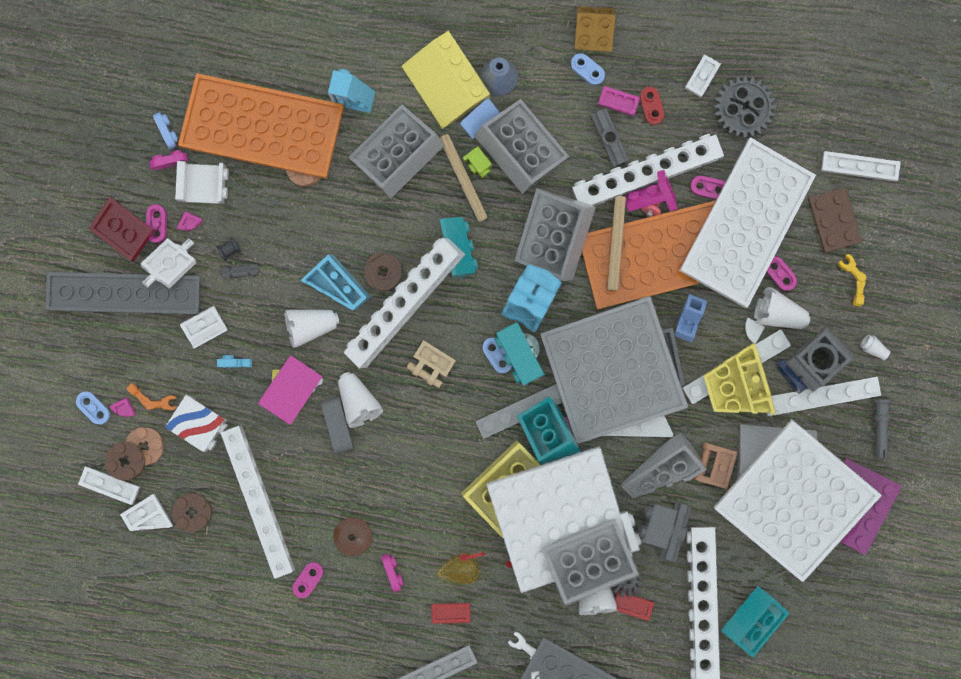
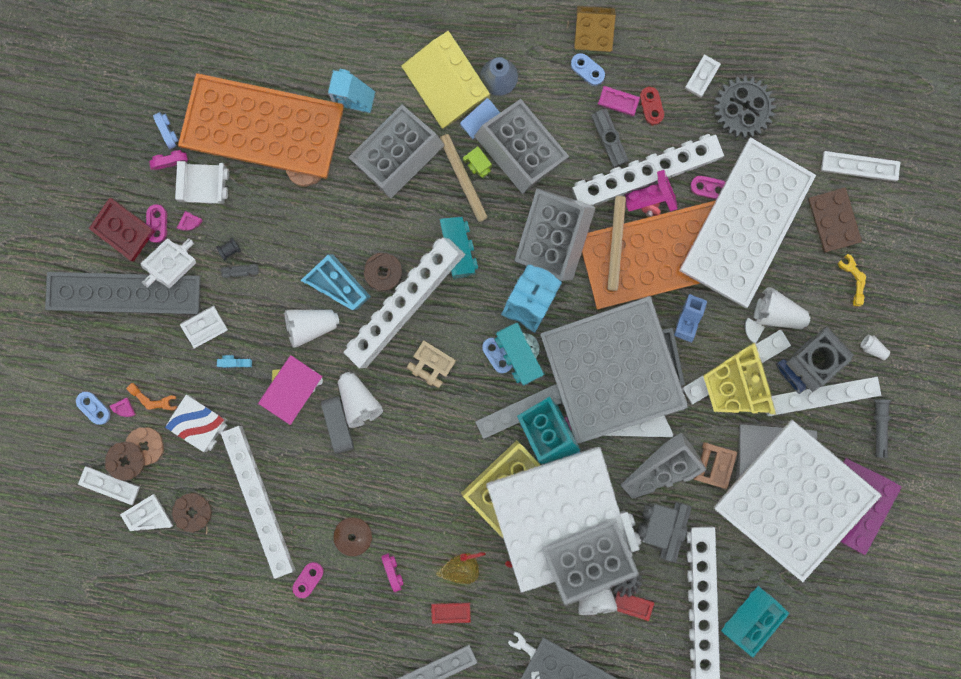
(780, 273): dark pink plate -> none

